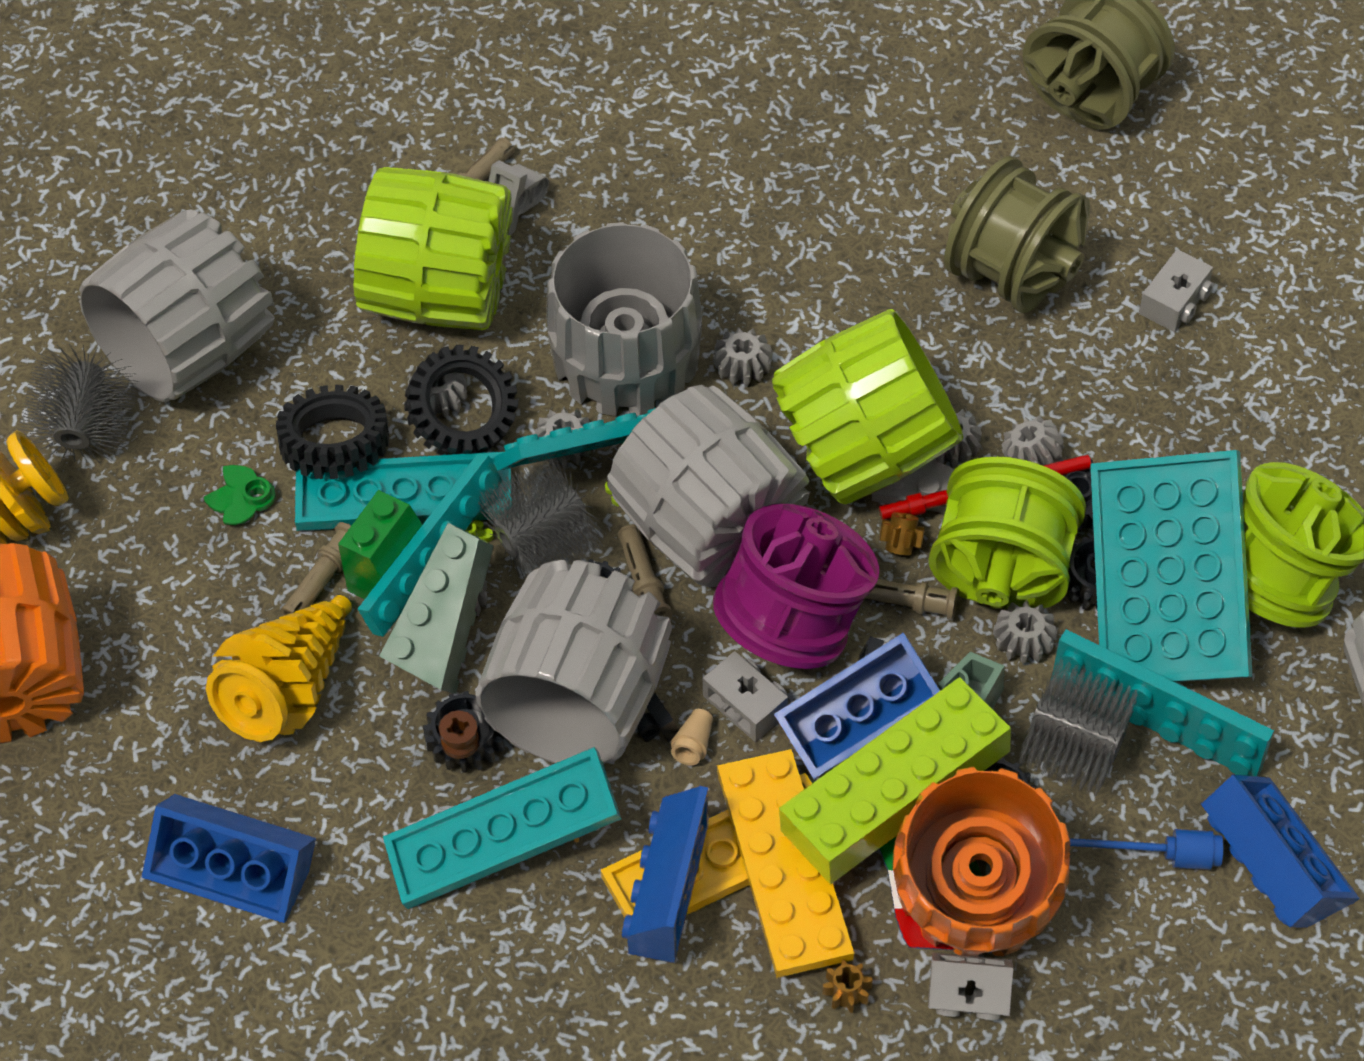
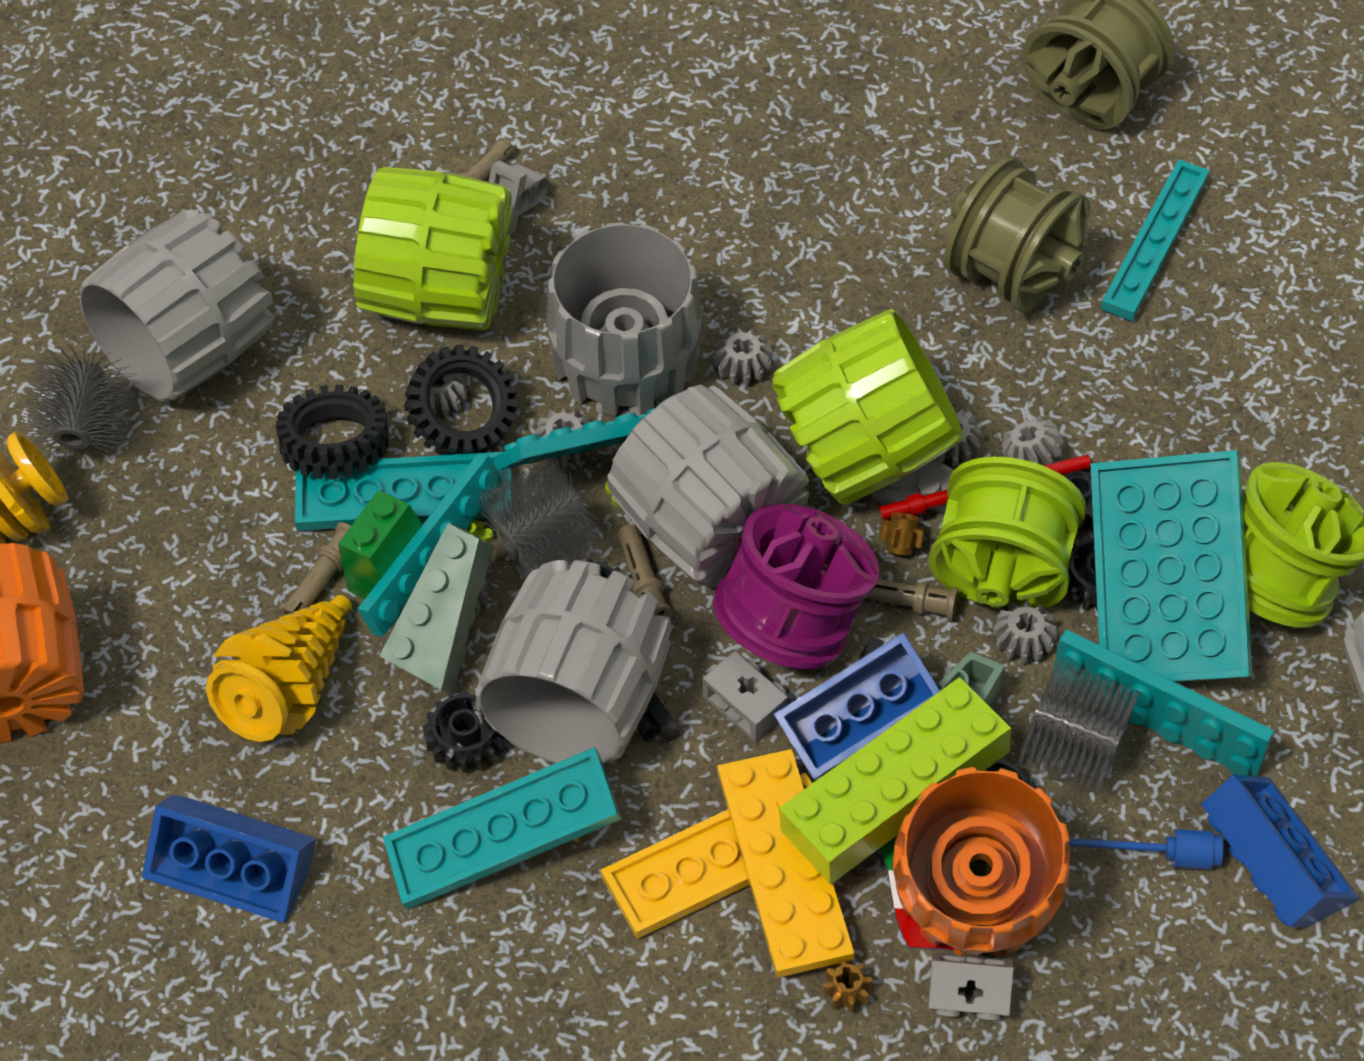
(237, 495): green plate -> none
(453, 742): reddish brown wheel -> none
(668, 875): blue slope -> none
(692, 738): tan cone -> none
(1155, 240): none -> teal plate
(1176, 291): light grey brick -> none

